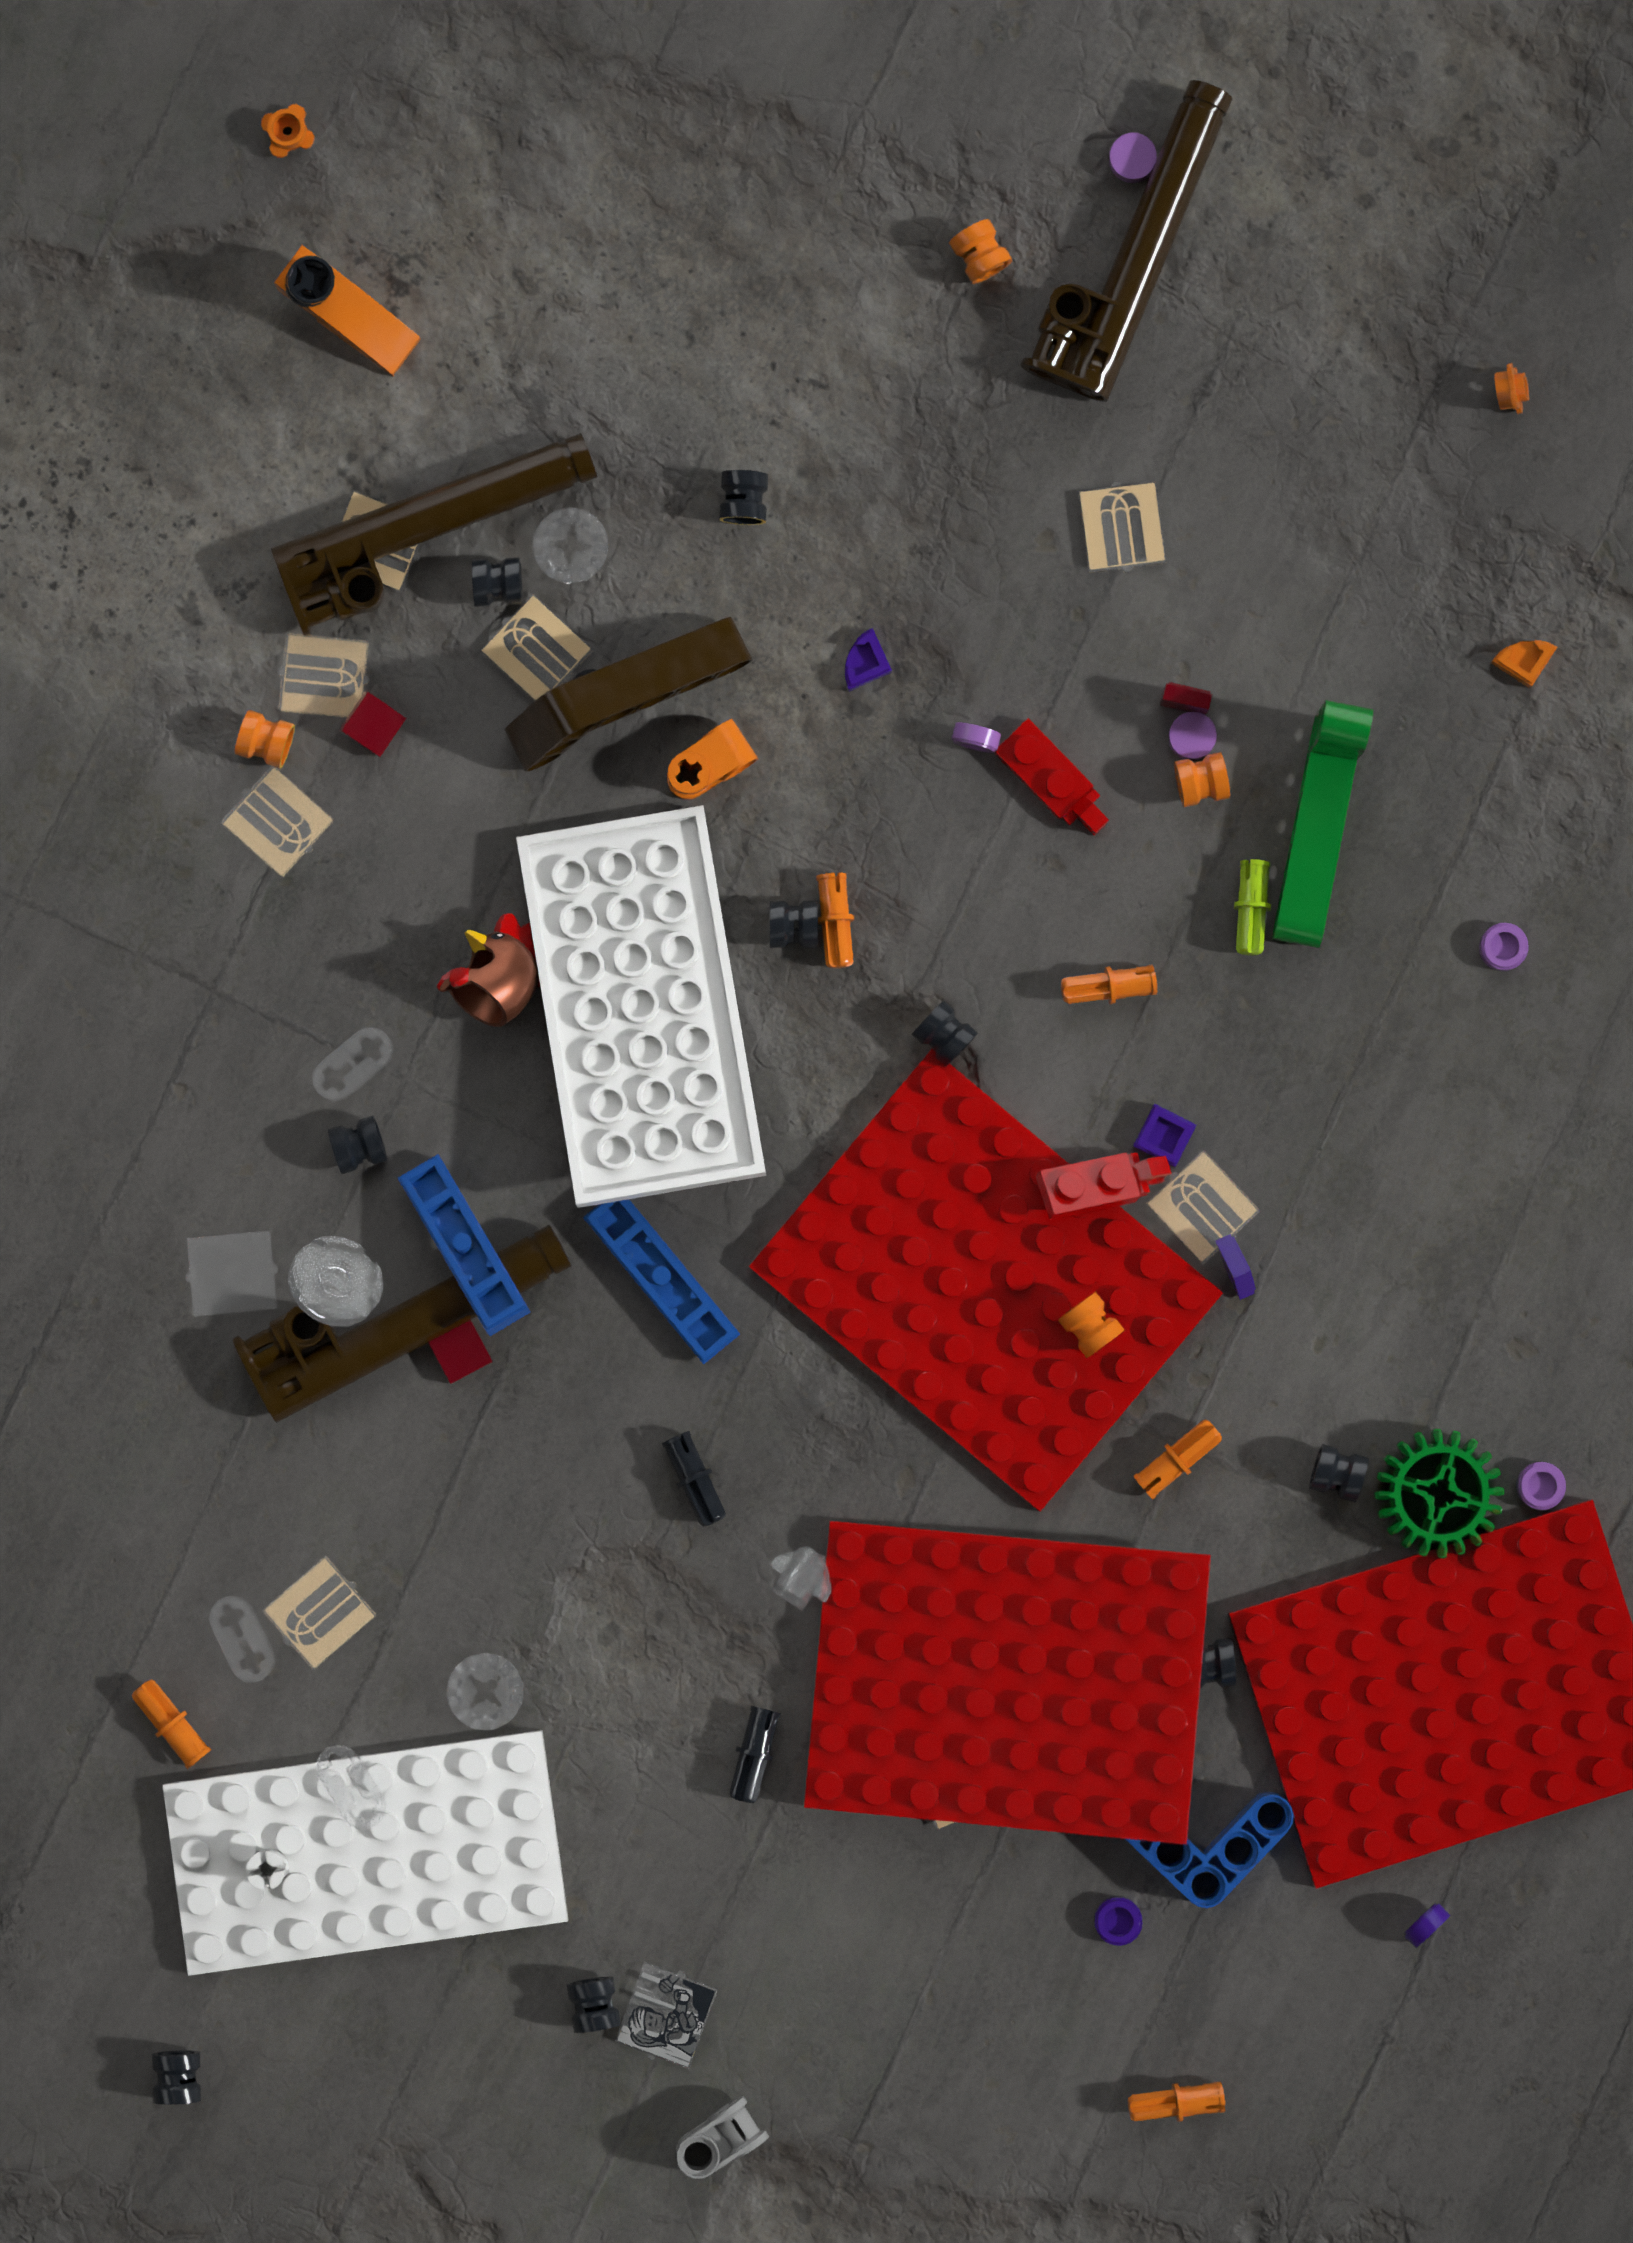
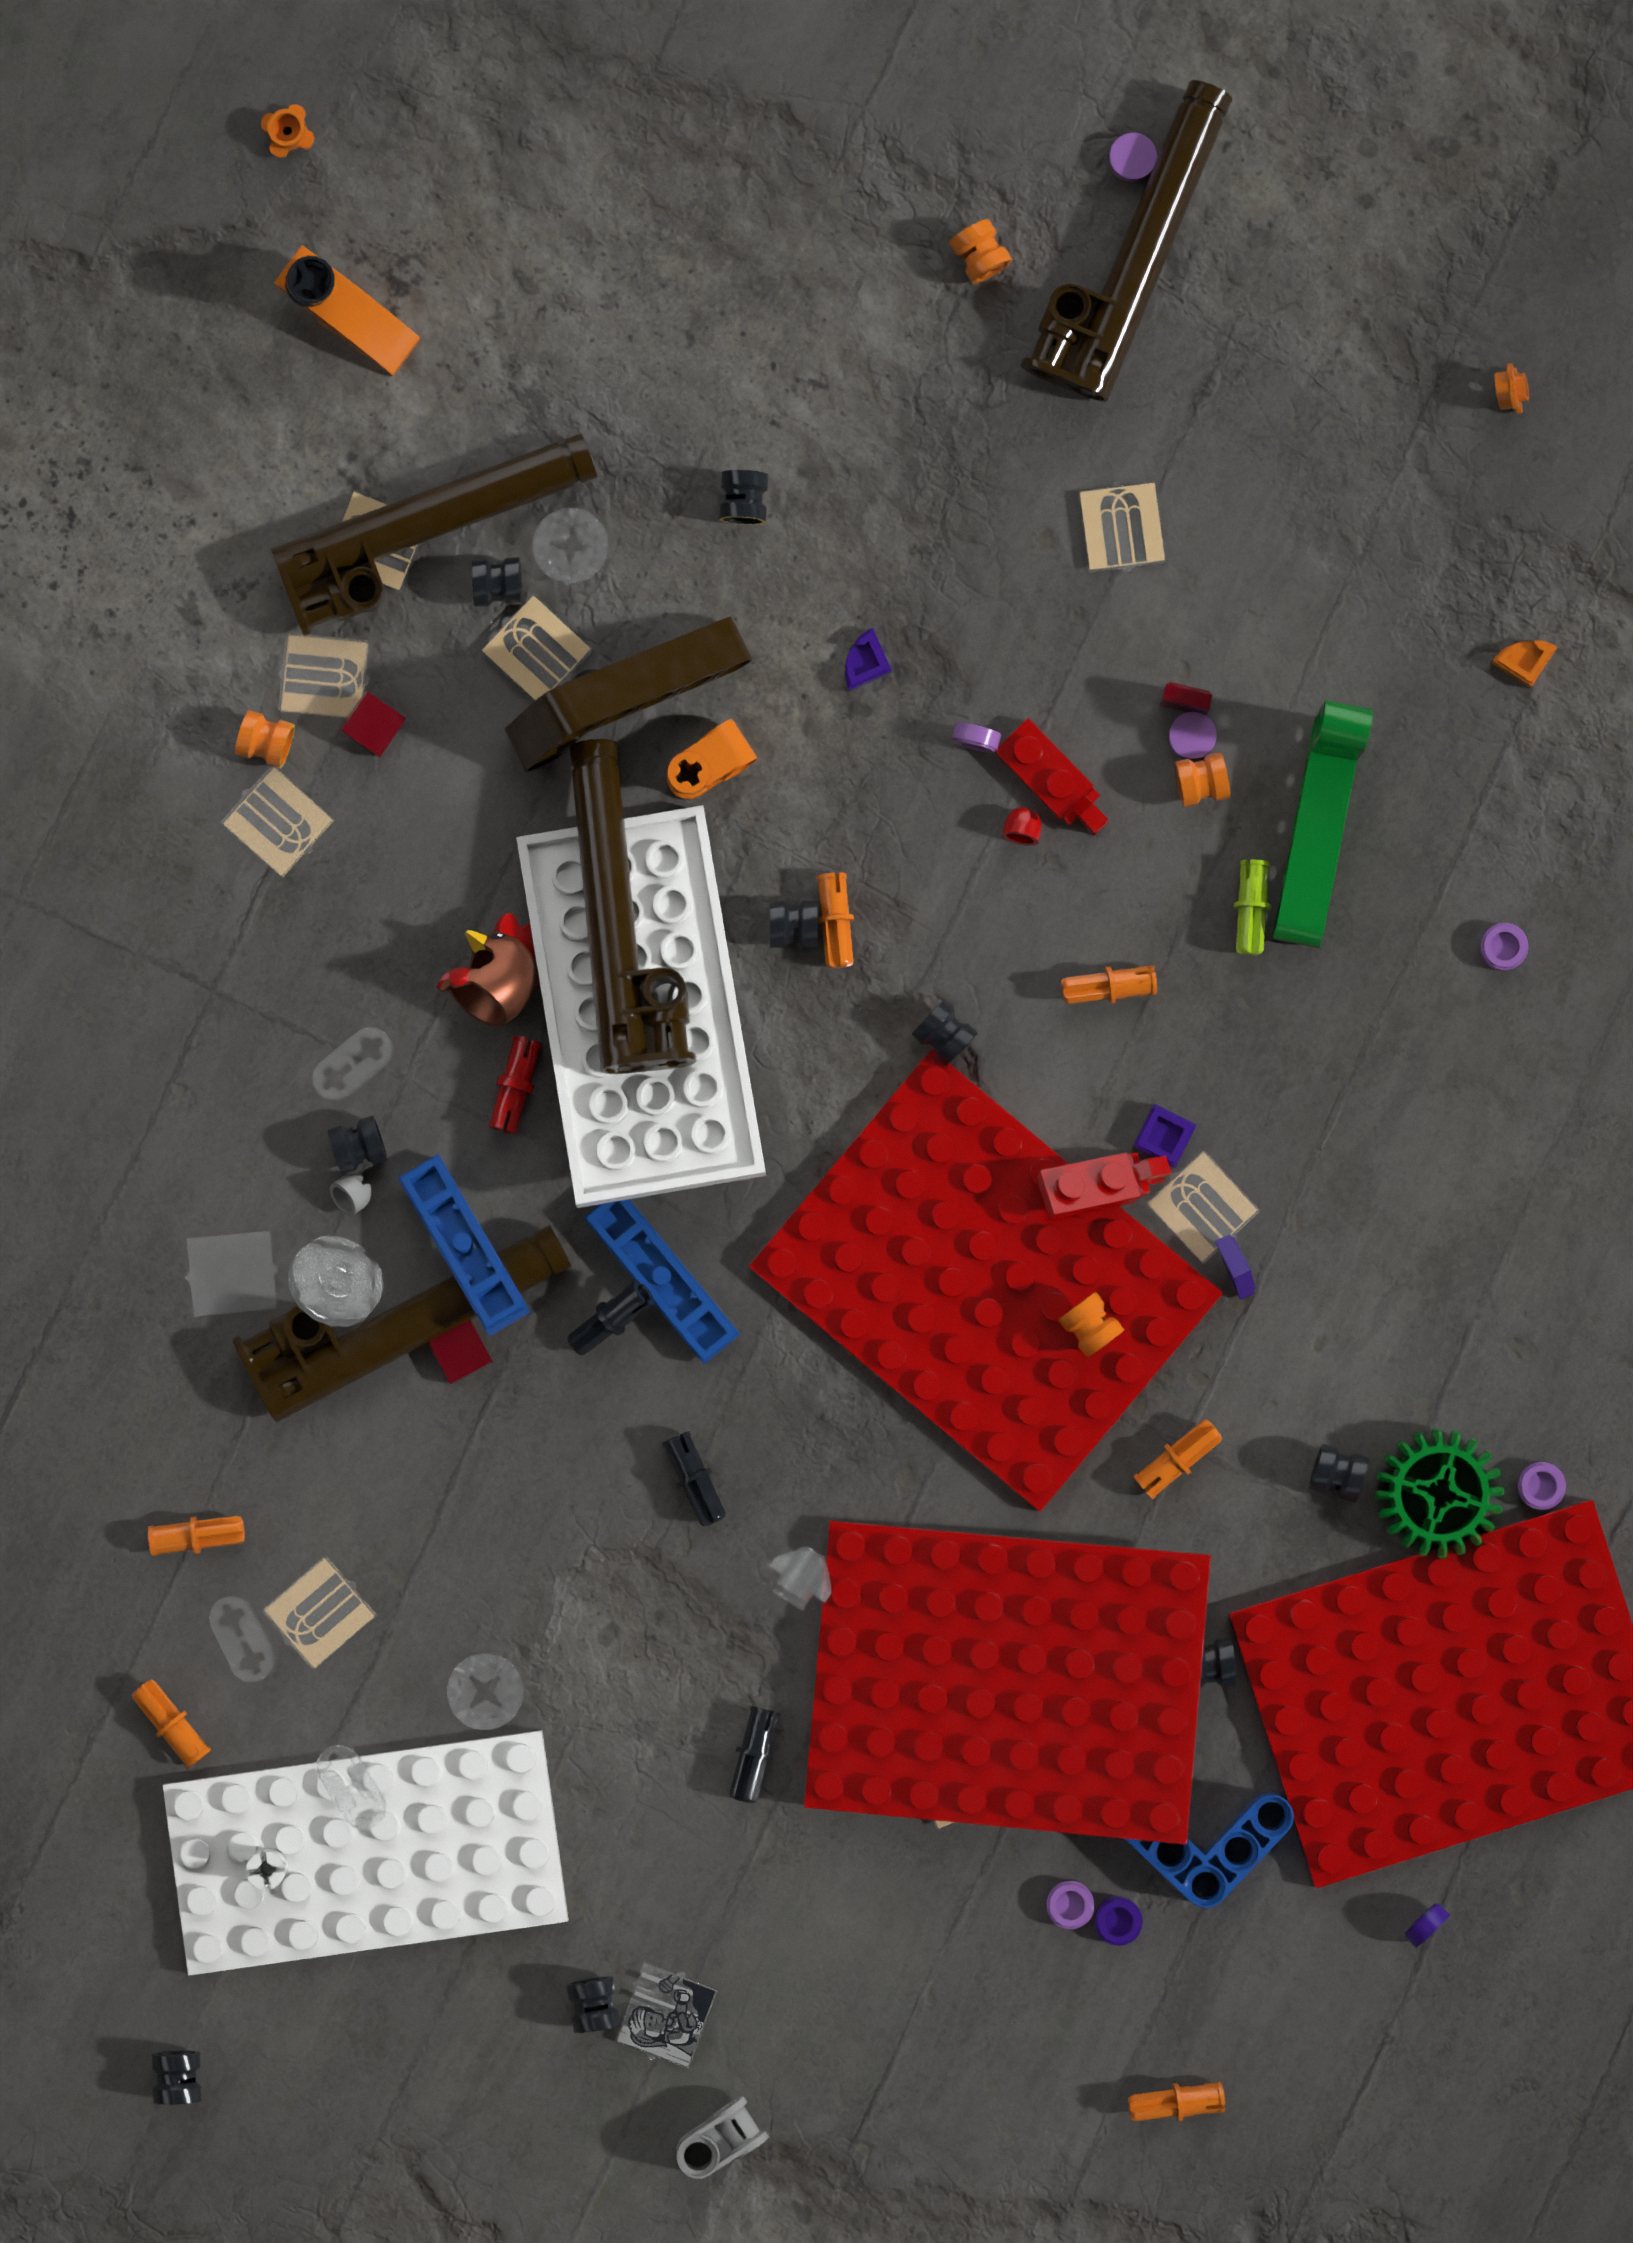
(196, 1535): none -> orange axle
(350, 1194): none -> light grey hinge
(515, 1085): none -> red pin
(611, 1317): none -> black axle
(628, 1018): none -> dark brown piece
(1022, 827): none -> red hinge
(1070, 1904): none -> medium lavender tile

